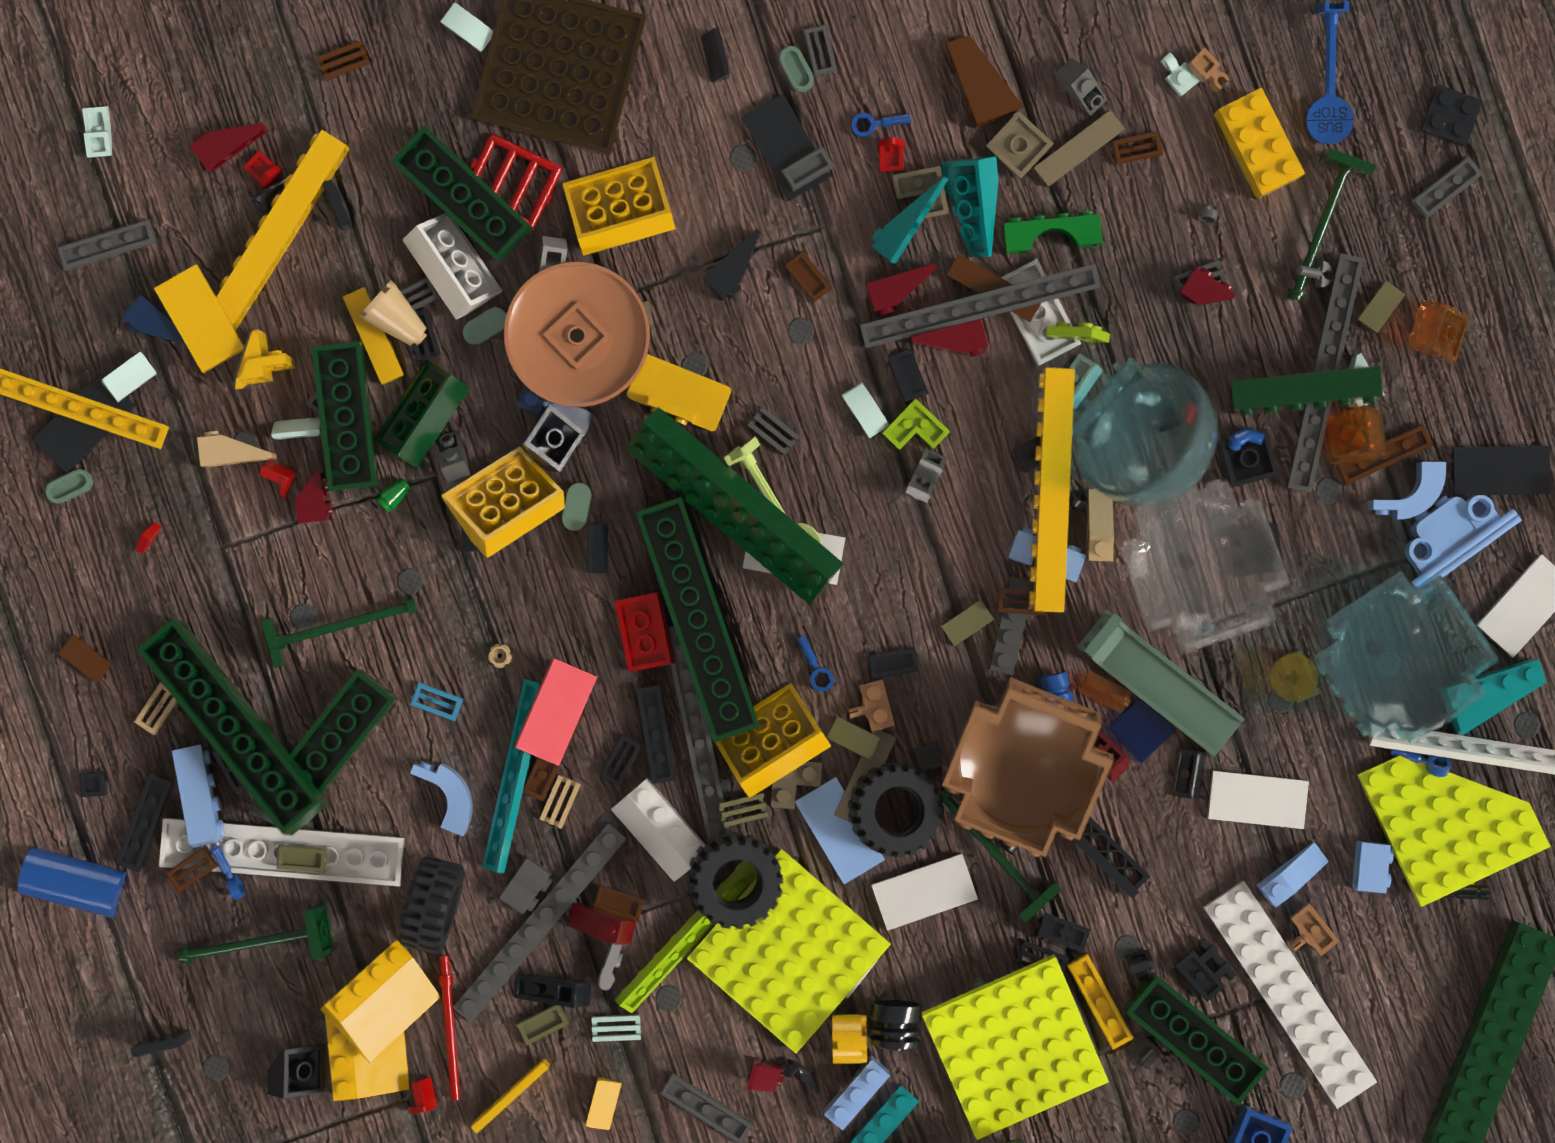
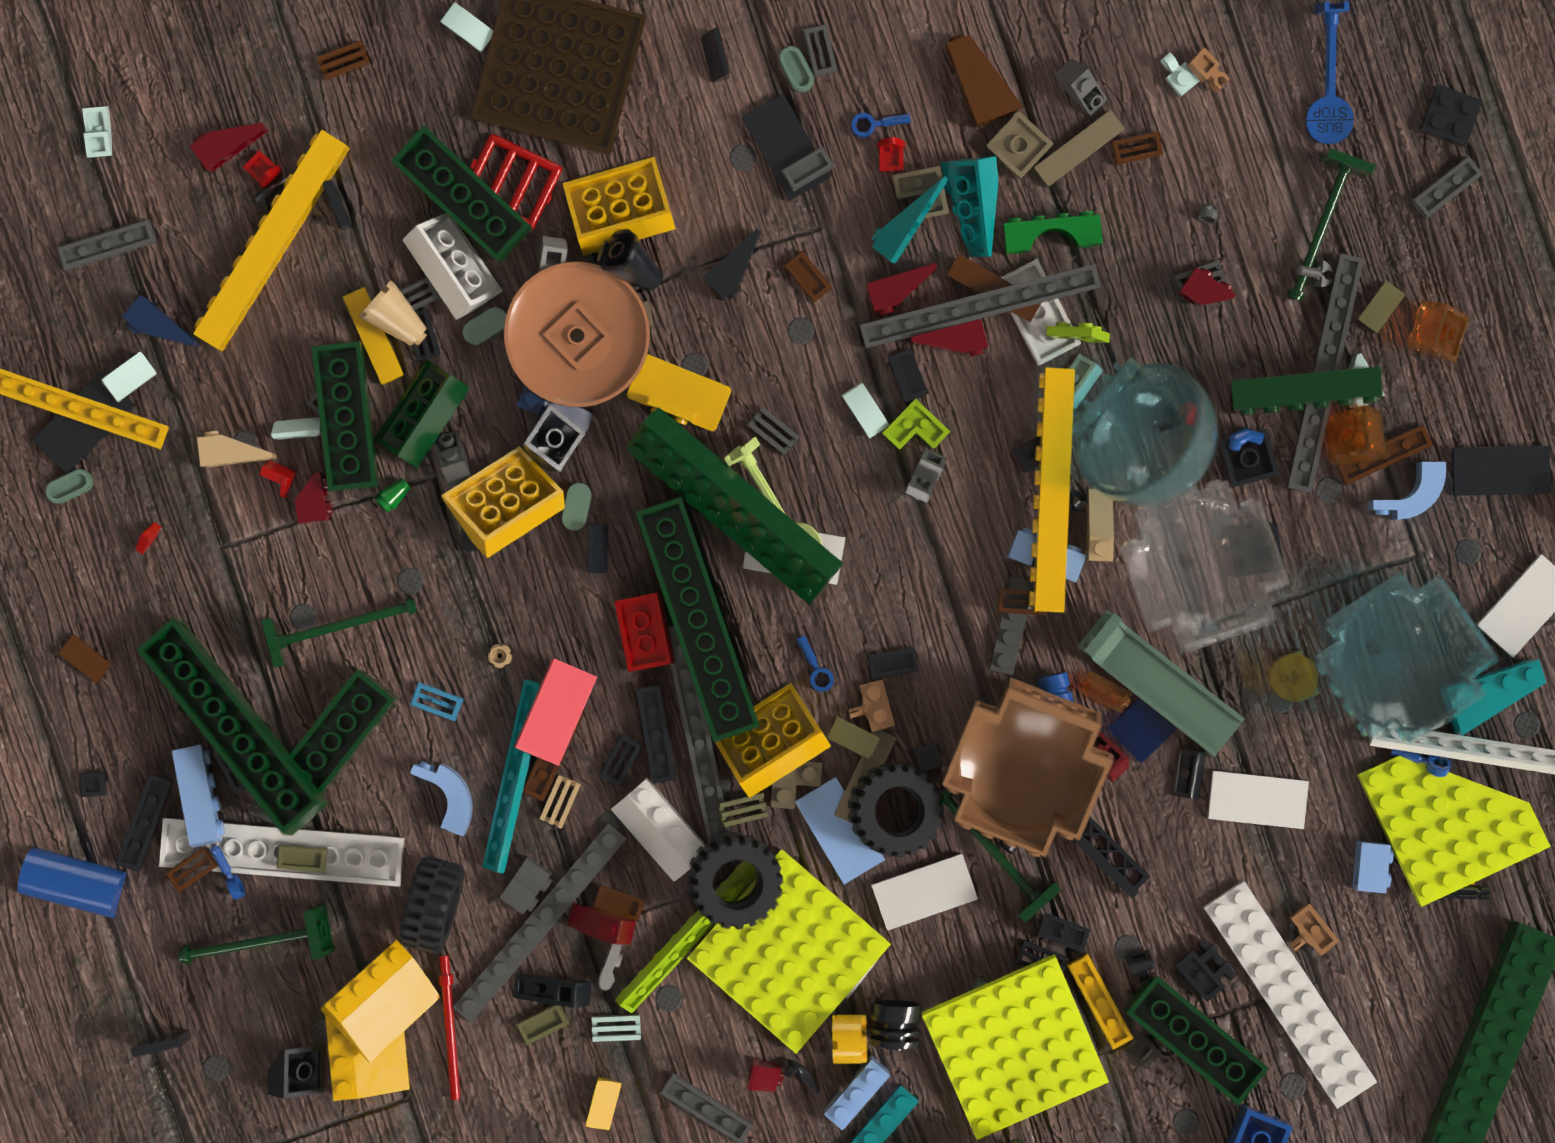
(164, 715): tan tile -> none
(199, 318): yellow tile -> none
(257, 363): yellow piece -> none
(423, 1095): red tile -> none
(510, 1095): yellow tile -> none
(629, 261): none -> black cone
(967, 622): olive tile -> none
(1259, 143): yellow brick -> none
(1292, 875): light blue slope -> none
(1453, 535): light blue brick -> none

